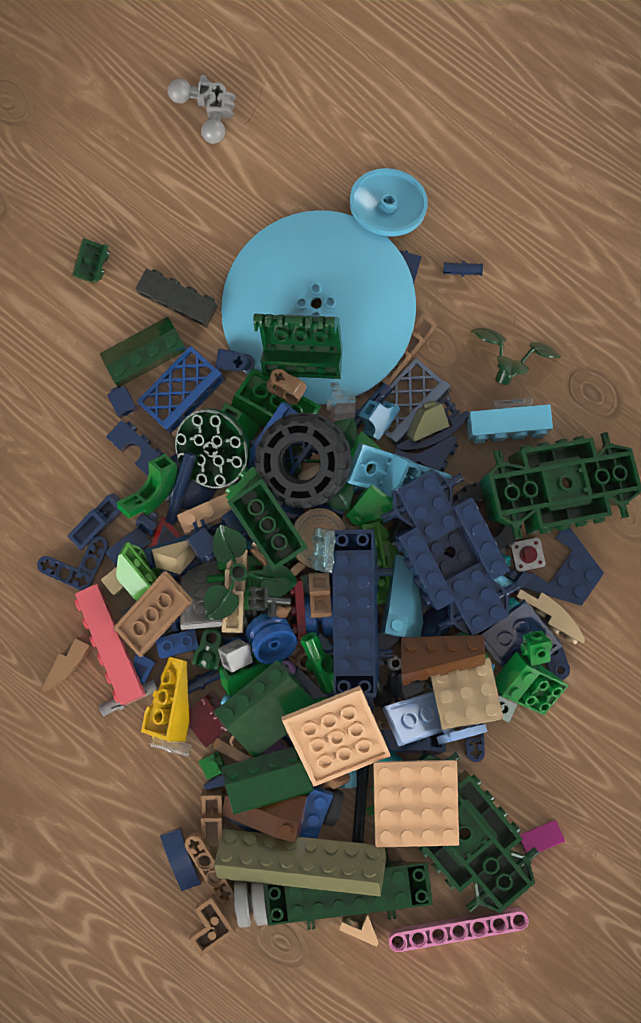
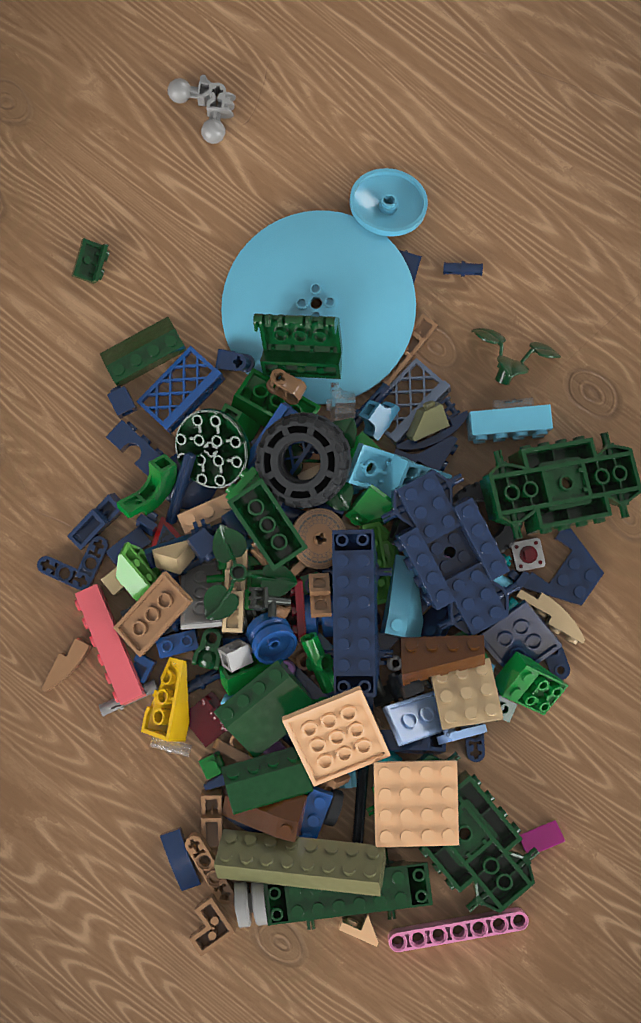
(176, 297): pearl dark grey brick -> none
(323, 549): clear light blue plate -> none
(536, 647): green brick -> none

